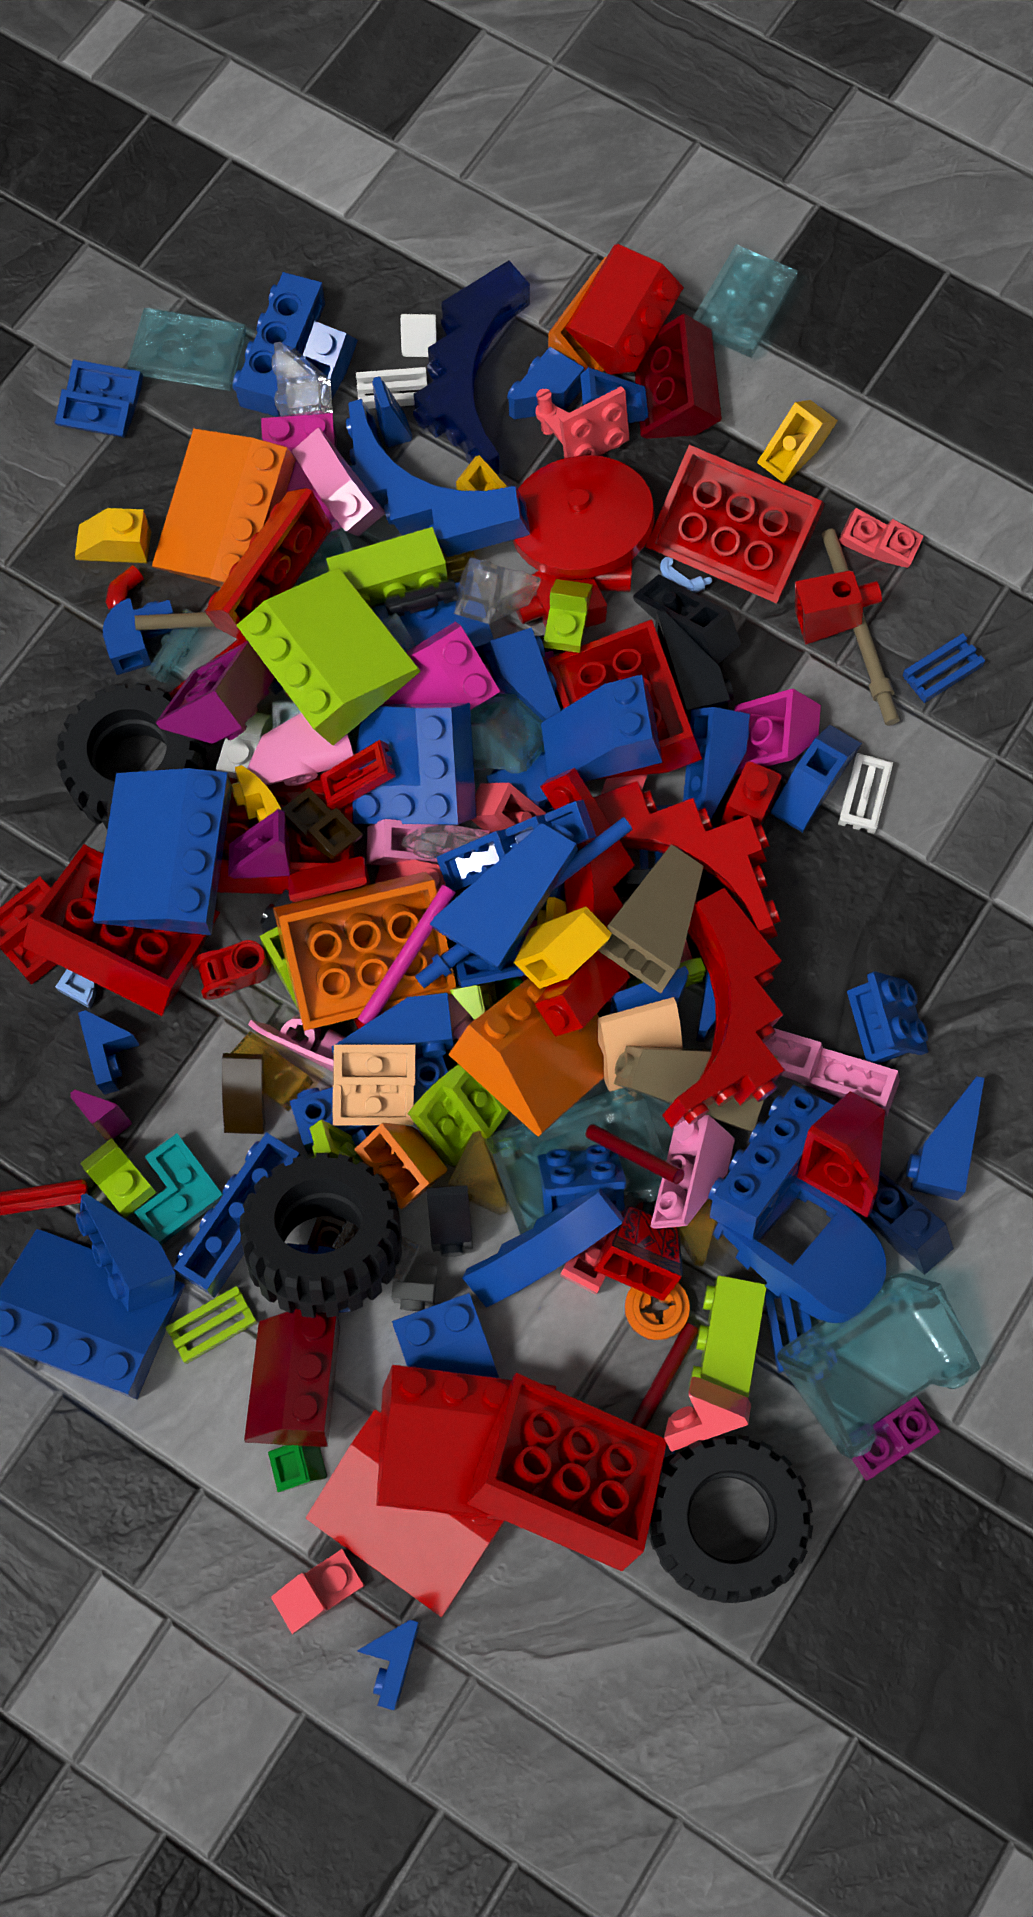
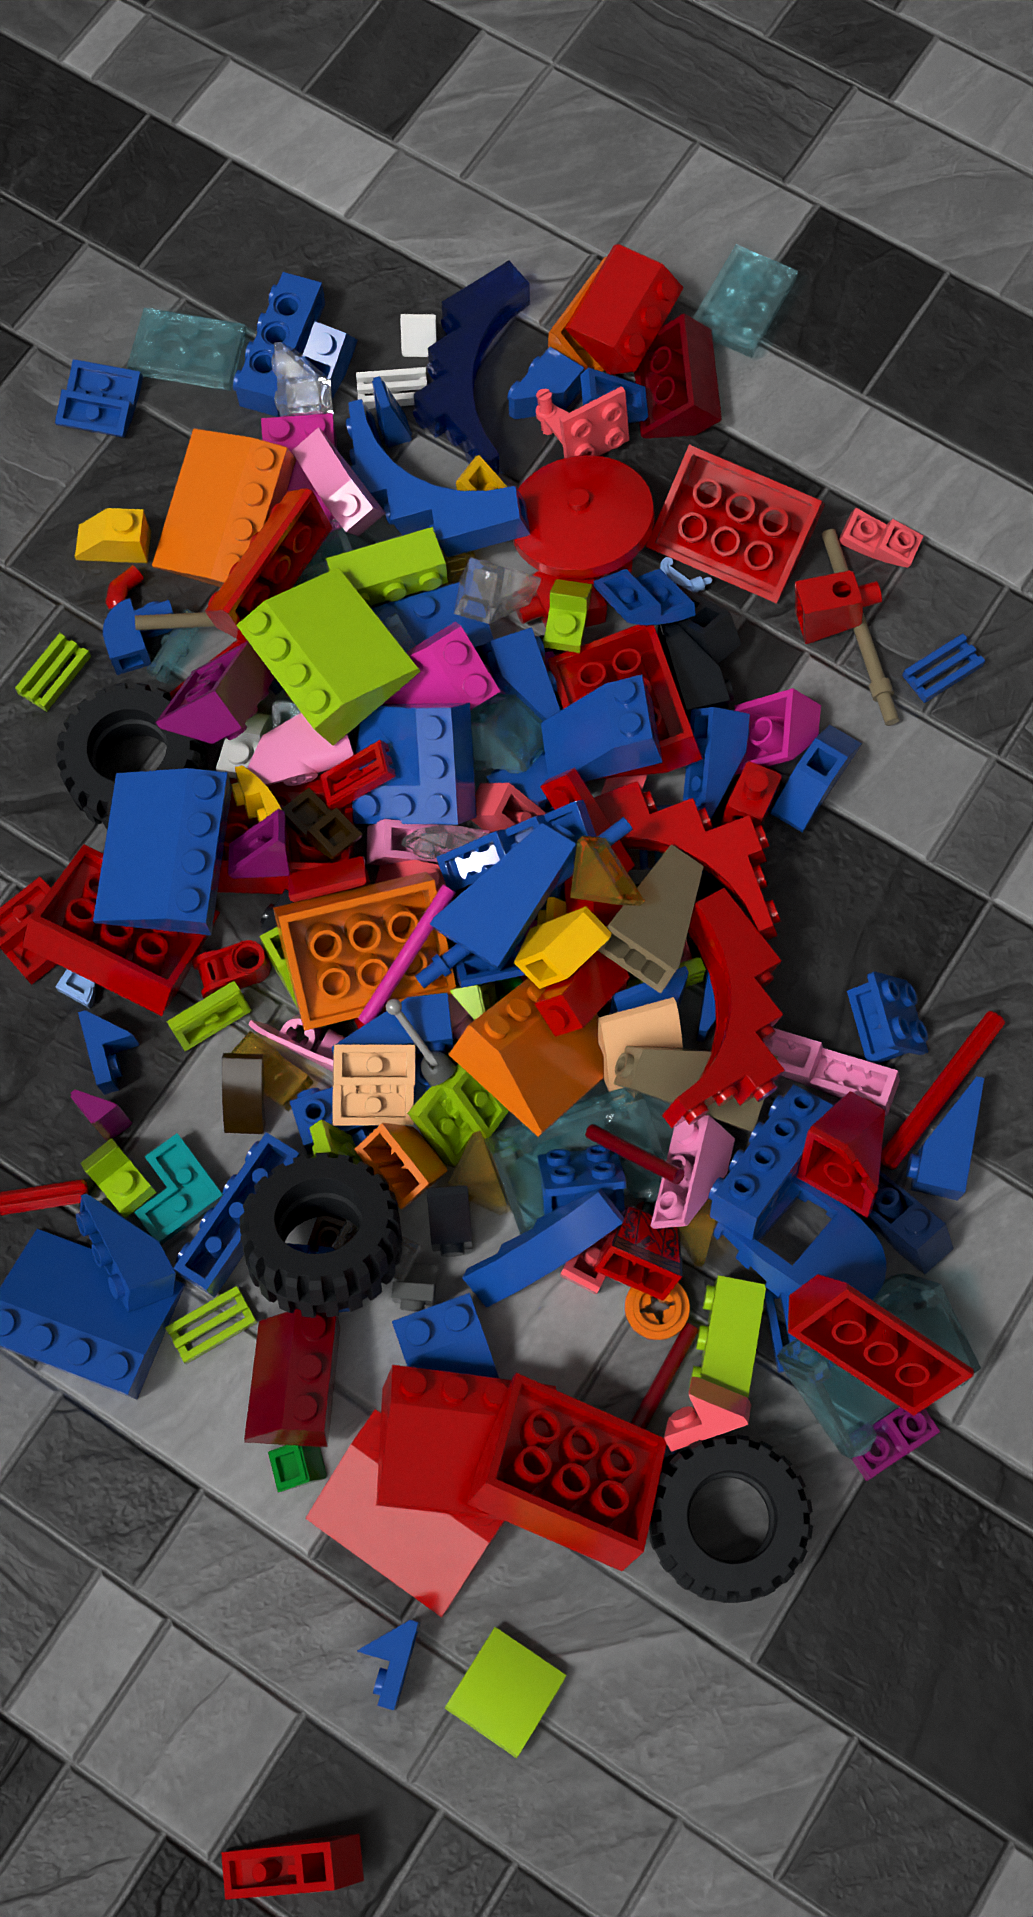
(25, 686): none -> lime tile
(209, 1016): none -> lime tile
(293, 1867): none -> red slope
(317, 1591): coral slope -> none
(422, 598): black axle -> none
(435, 1065): none -> hinge
(505, 1692): none -> lime slope
(601, 875): none -> clear yellow slope
(645, 599): none -> blue slope
(797, 440): yellow slope -> none
(858, 820): white tile -> none
(873, 1344): none -> red slope
(941, 1090): none -> red axle

